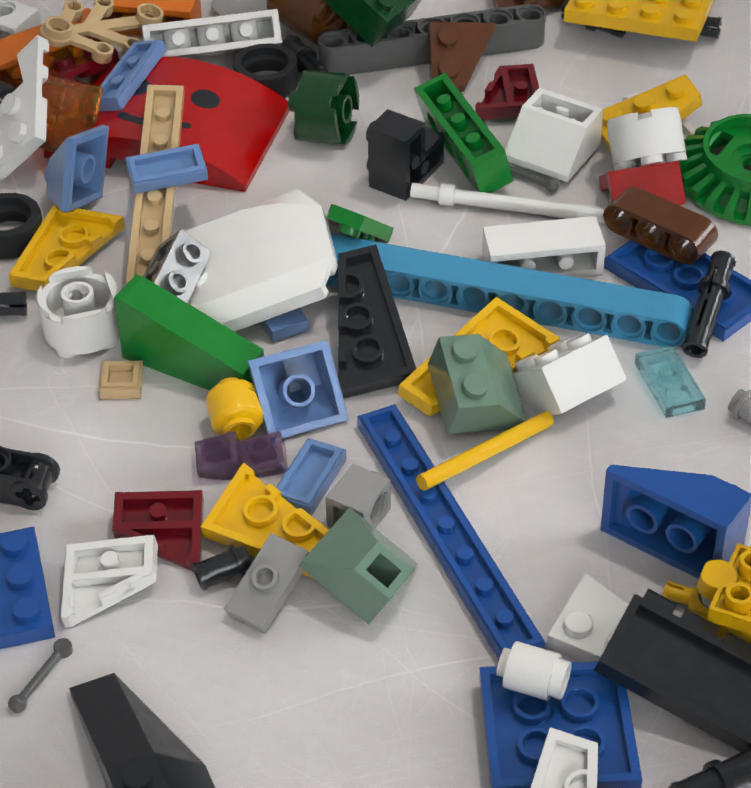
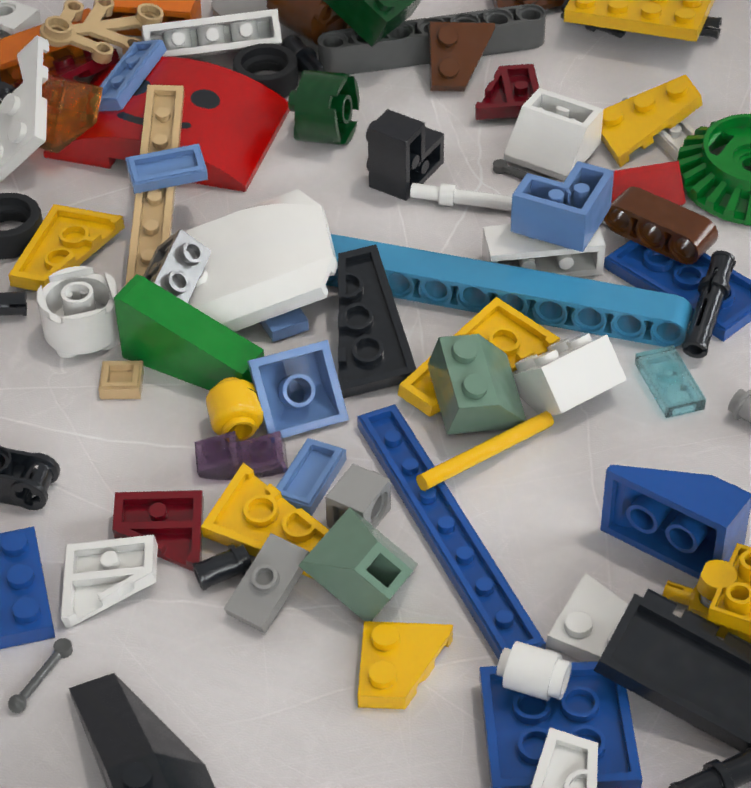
(78, 169): medium blue slope -> none
(359, 225): green wing -> none
(397, 661): none -> yellow wing
(465, 134): green brick -> none
(564, 211): none -> medium blue brick
(646, 138): white brick -> none

